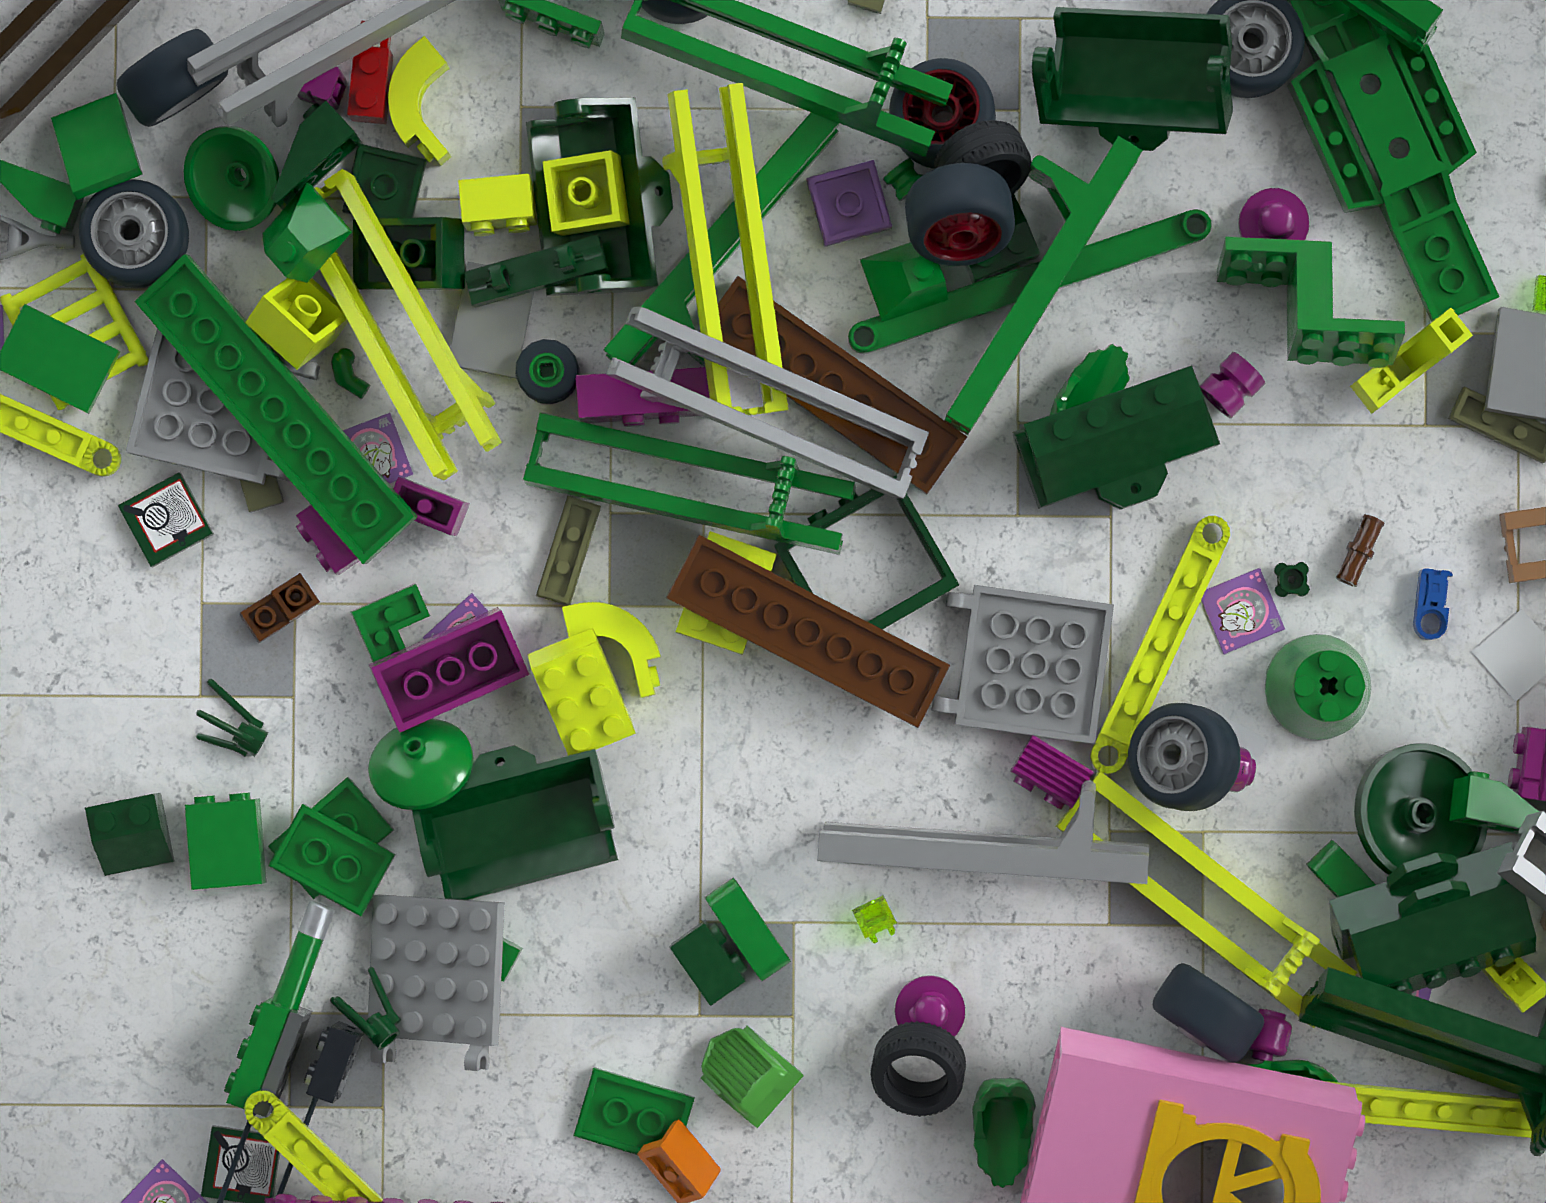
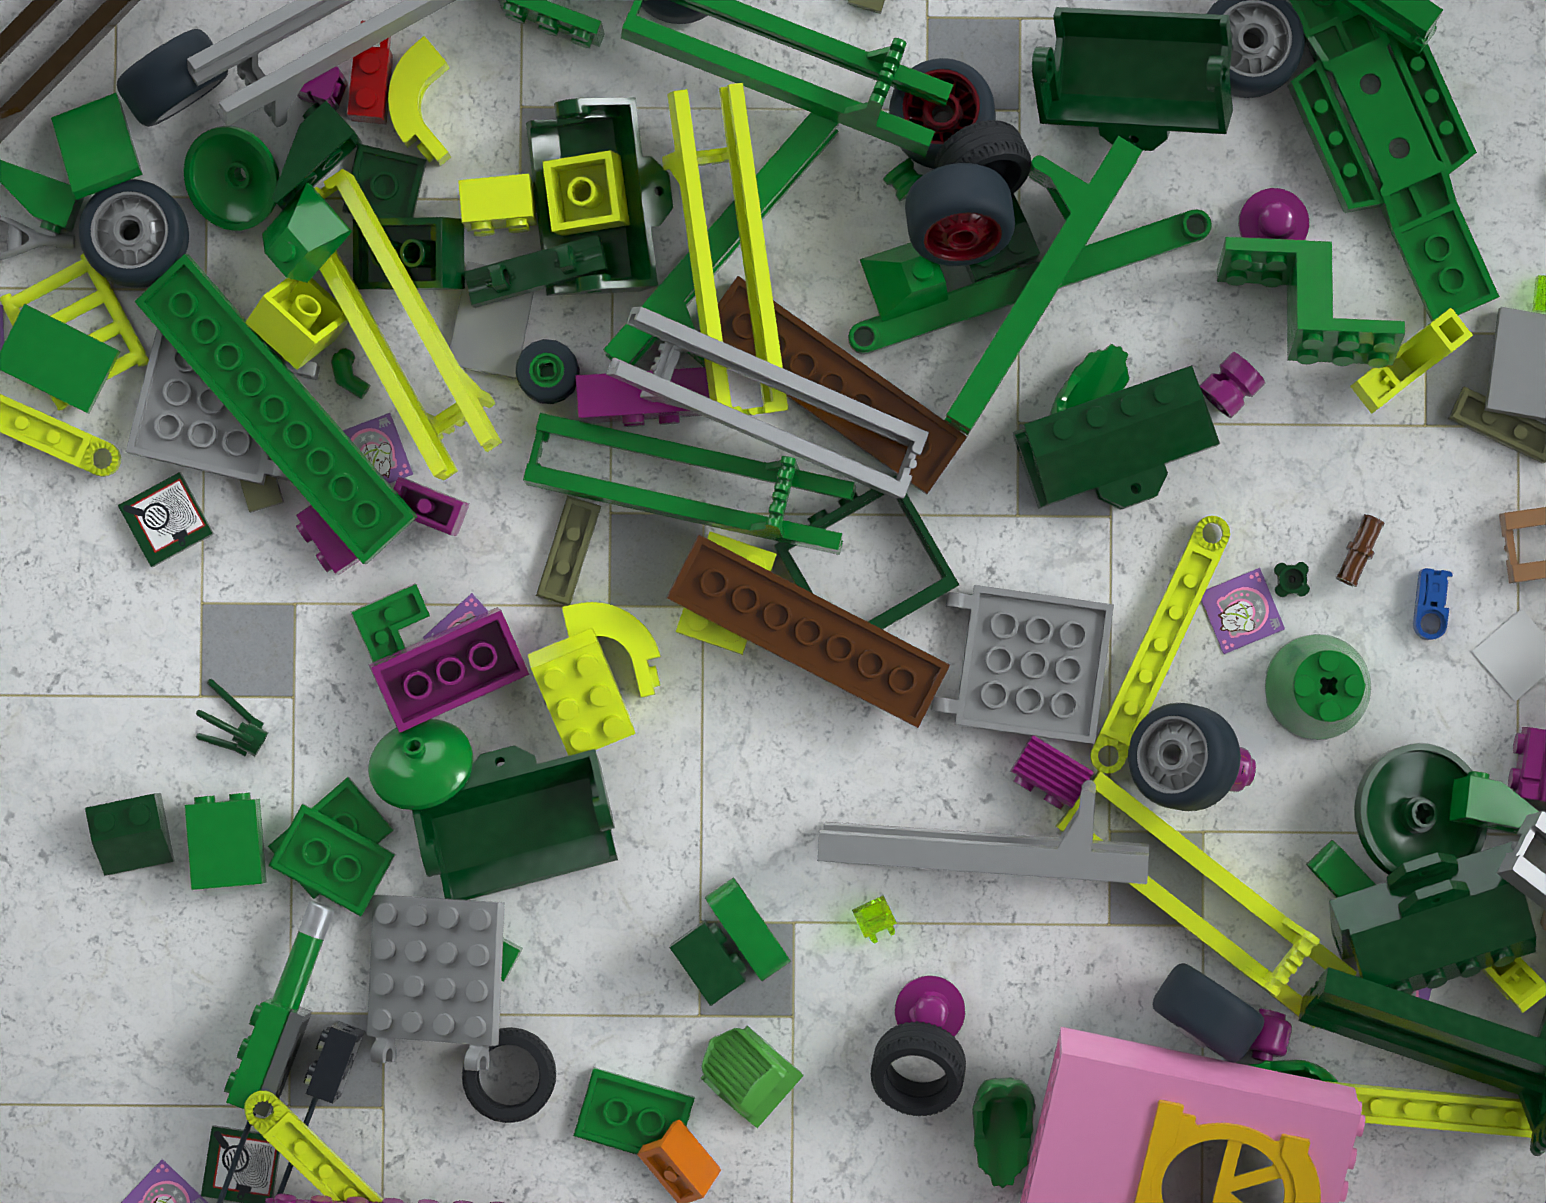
(279, 608): reddish brown slope -> none
(378, 1028): dark green plant -> none
(531, 1106): none -> black tyre
(849, 203): medium lavender tile -> none

